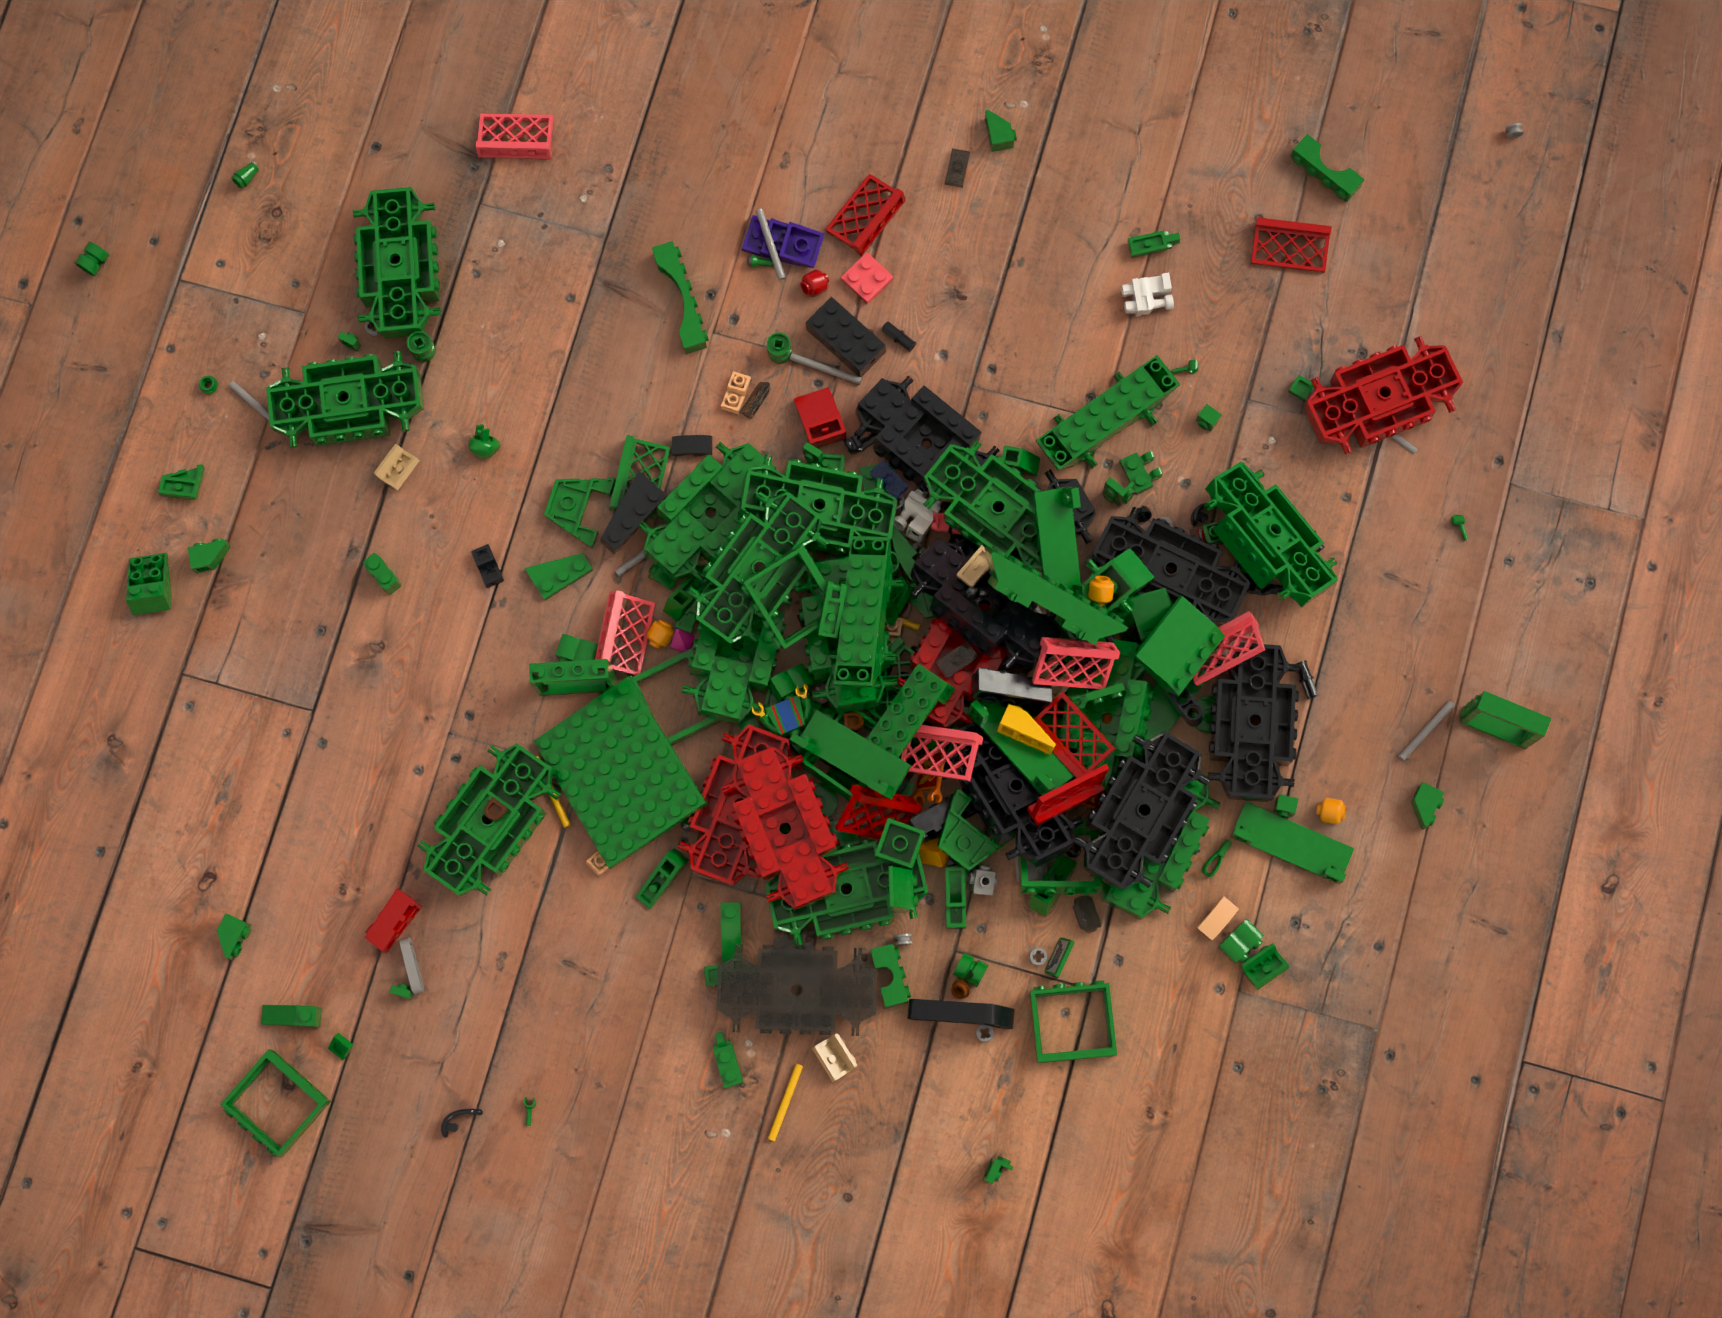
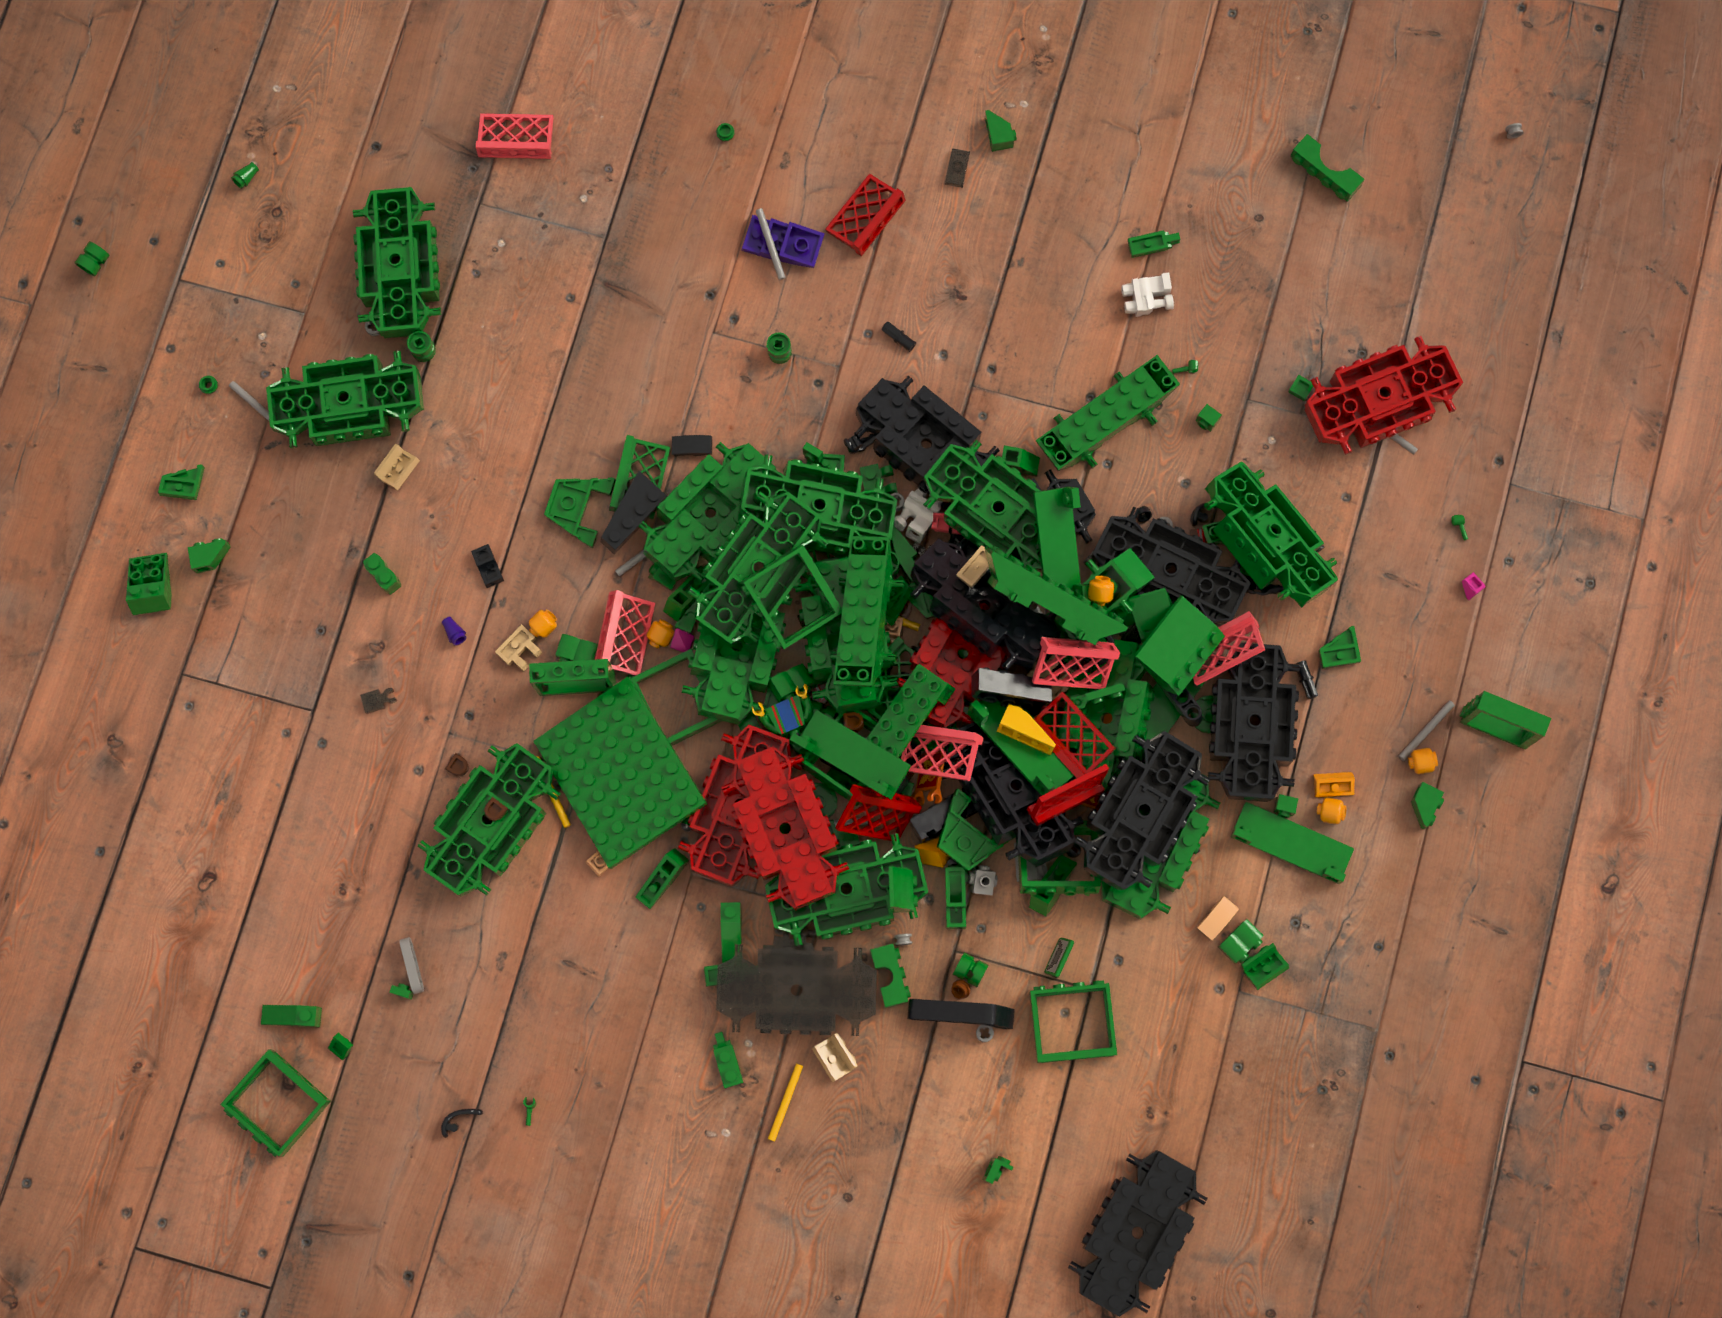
(232, 934): green slope -> none
(349, 340): green plate -> none
(375, 700): none -> clear smoke plate
(392, 920): red wedge -> none
(454, 632): none -> dark purple cone
(457, 766): none -> reddish brown tile
(482, 444): green piece -> none
(516, 645): none -> tan plate
(543, 623): none -> light orange head
(558, 574): green wing -> none
(668, 263): green arch -> none
(725, 132): none -> green plate
(735, 393): light nougat slope -> none
(754, 261): green piece -> none
(756, 399): clear smoke slope -> none
(814, 283): red head -> none
(820, 418): red slope -> none
(825, 368): light grey bar -> none
(832, 610): green plate -> none
(845, 337): black brick -> none
(867, 278): coral plate -> none
(892, 482): clear blue plate -> none
(900, 844): green brick -> none
(957, 660): clear smoke plate -> none
(1033, 952): light grey bush -> none
(1086, 914): clear smoke piece -> none
(1116, 493): green bracket -> none
(1136, 472): green plate -> none
(1152, 1206): none -> black piece
(1219, 853): green piece -> none
(1291, 228): red fence -> none
(1334, 784): none -> light orange slope
(1341, 650): none -> green wing
(1423, 760): none -> light orange head
(1472, 585): none -> dark pink slope

